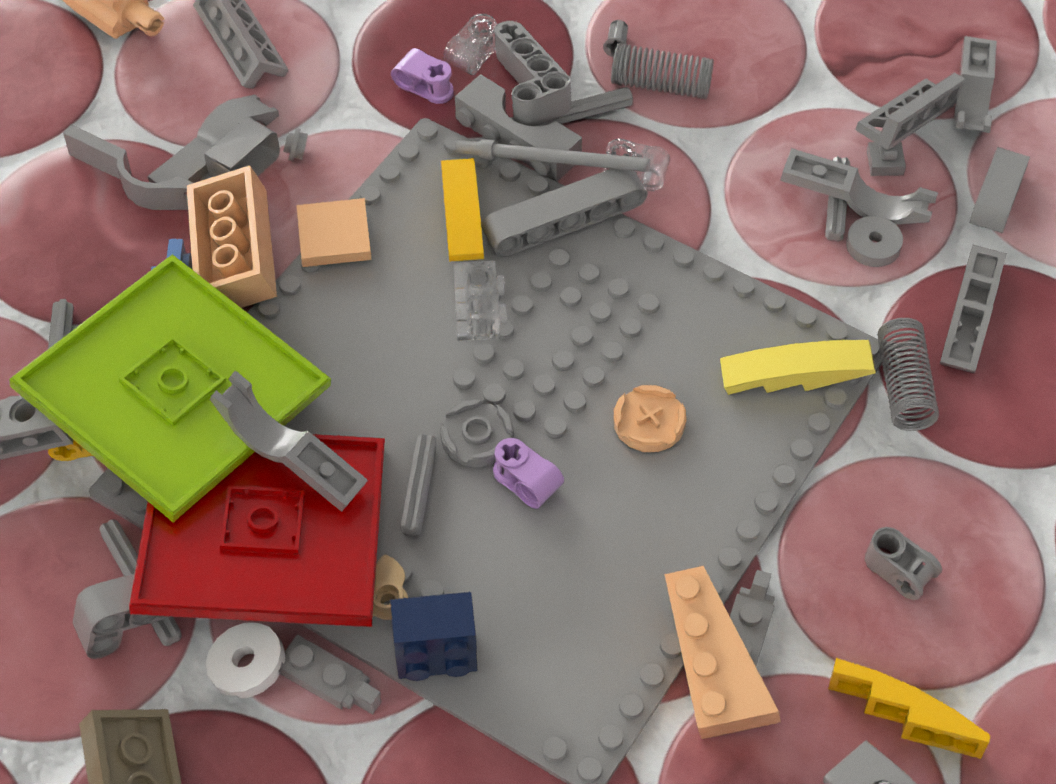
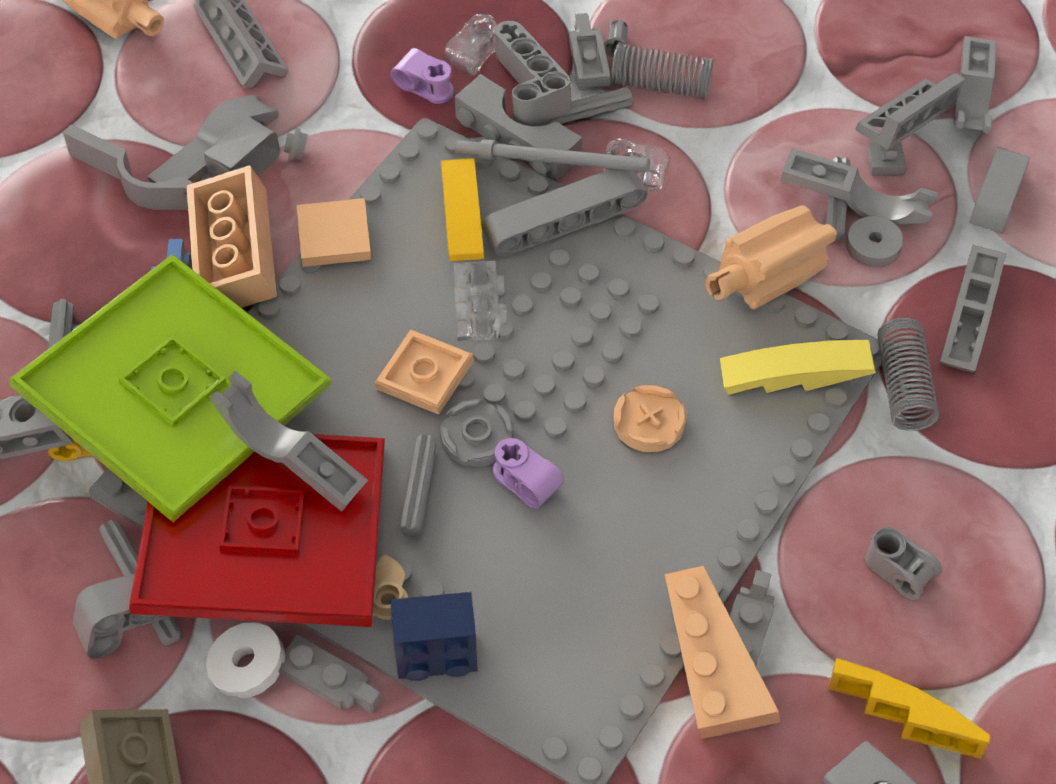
(424, 372): none -> light nougat tile
(588, 55): none -> light grey hinge
(772, 257): none -> light nougat piece

